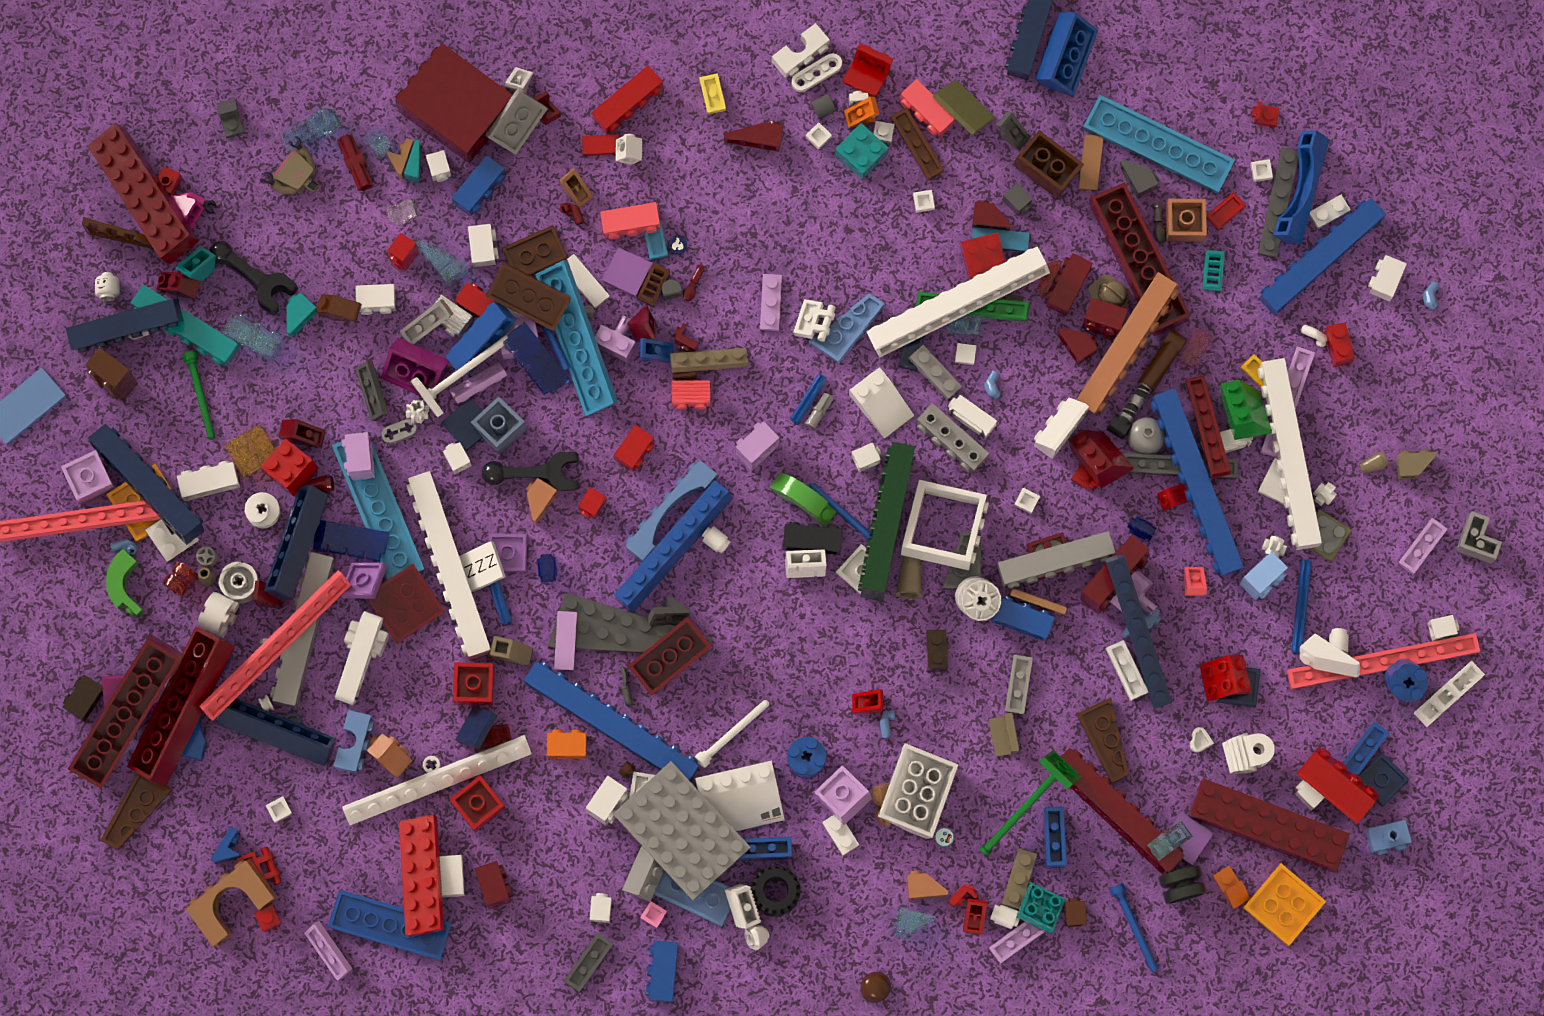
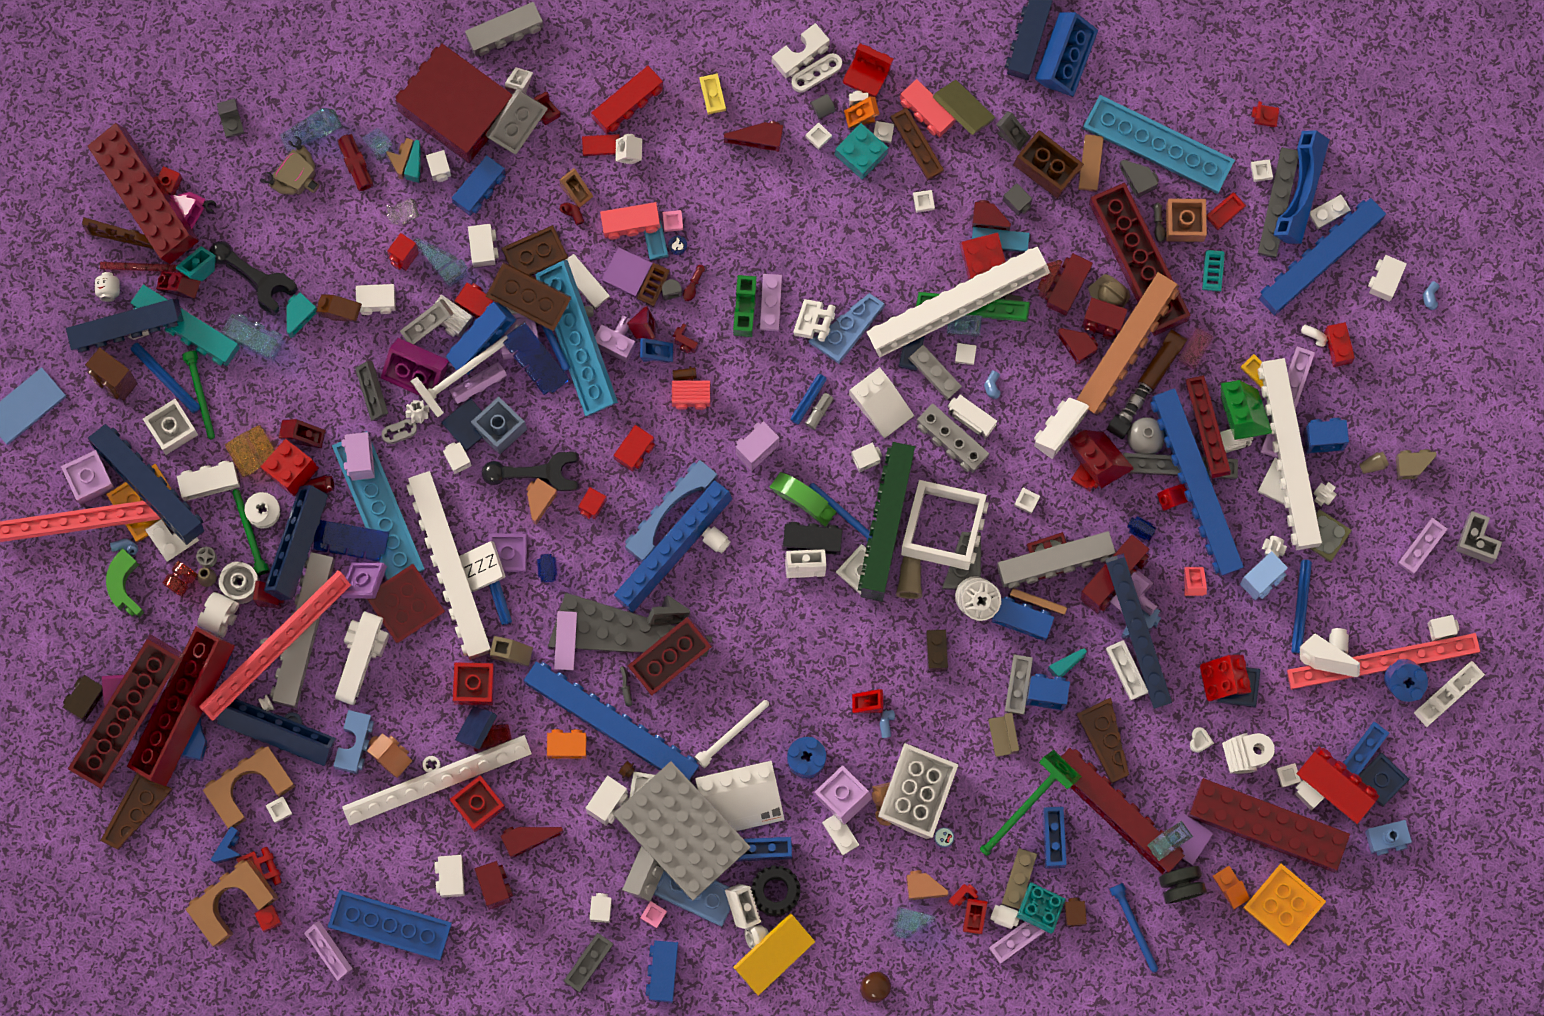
(138, 266): none -> clear red bar
(165, 378): none -> blue axle
(170, 426): none -> white brick
(221, 791): none -> medium nougat arch
(259, 566): none -> green piece
(421, 876): red plate -> none
(503, 29): none -> light grey brick
(526, 838): none -> dark red slope
(672, 221): none -> bright pink plate
(708, 360): dark tan plate -> none
(744, 306): none -> green arch
(774, 954): none -> yellow tile
(1048, 692): none -> blue brick
(1064, 665): none -> teal slope
(1287, 775): none -> white plate
(1326, 436): none -> blue brick

